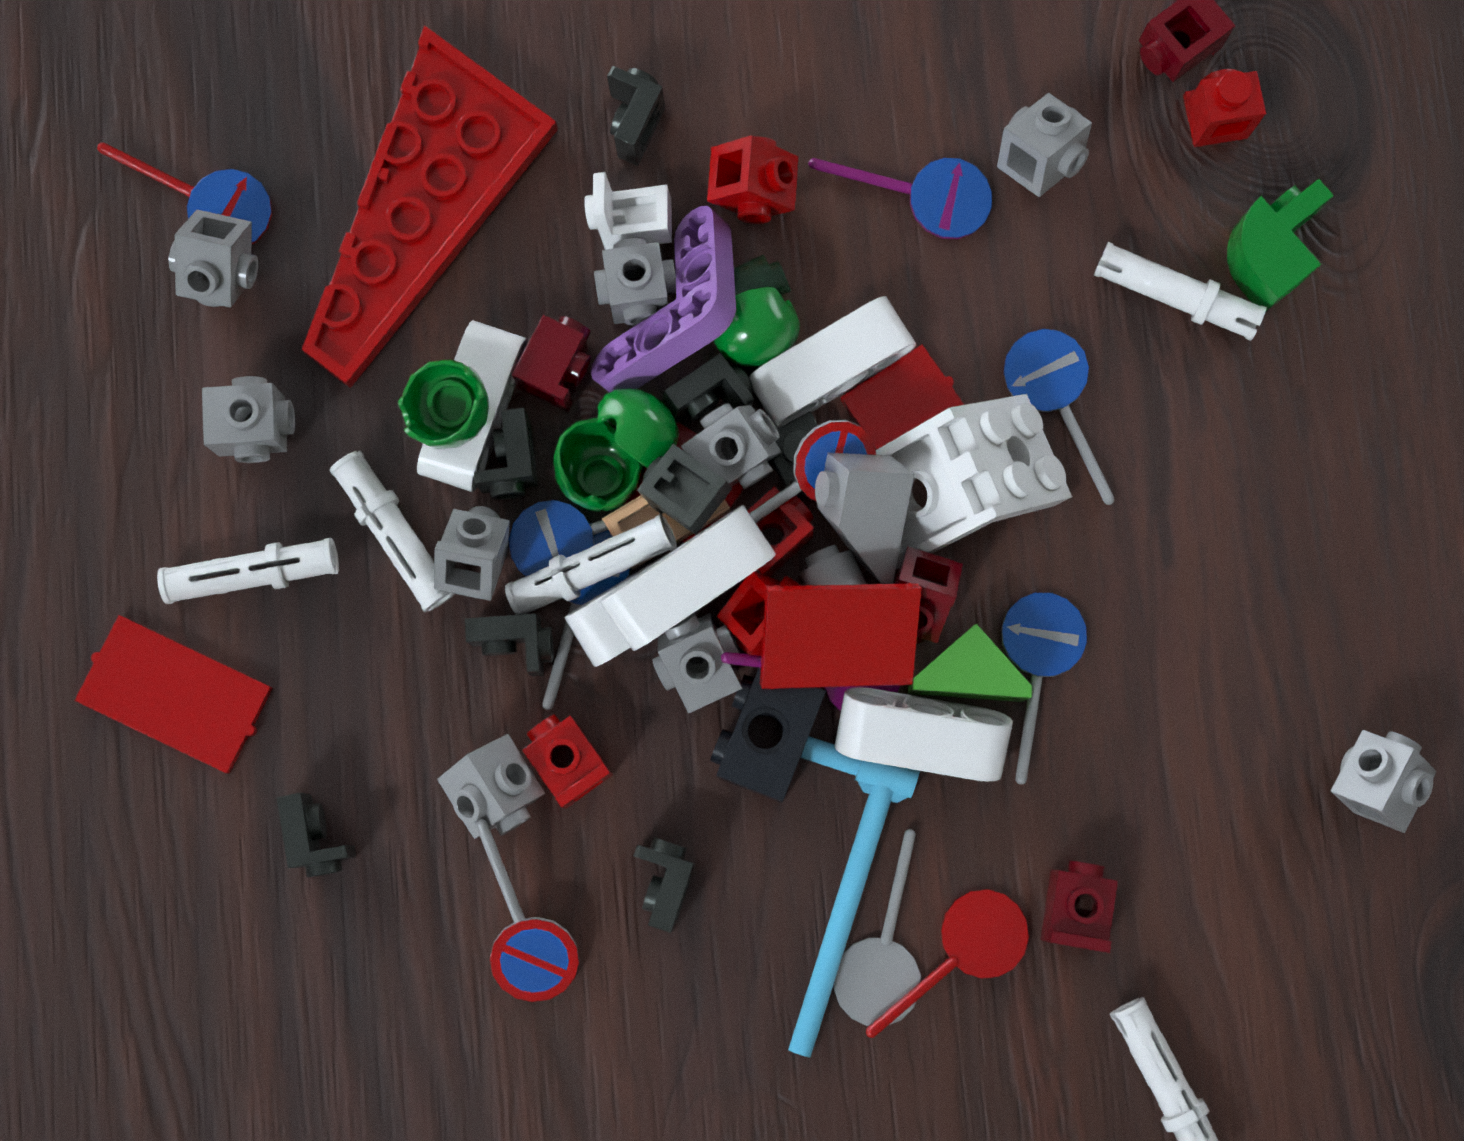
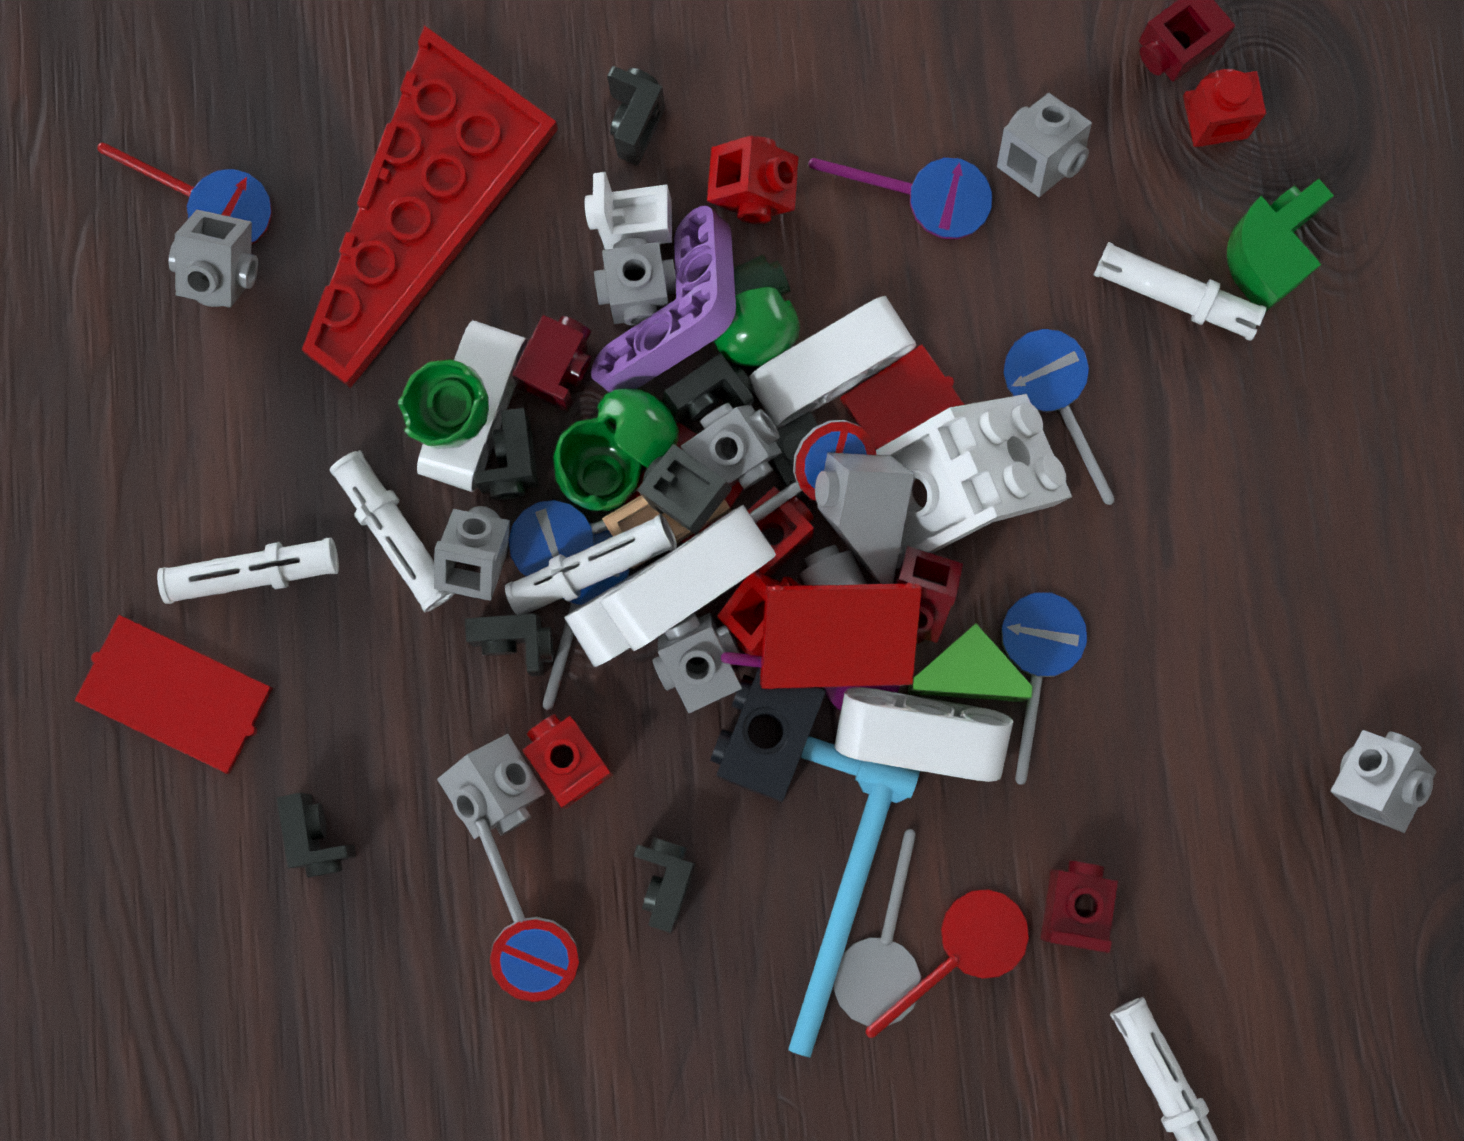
(247, 419): light grey brick -> none

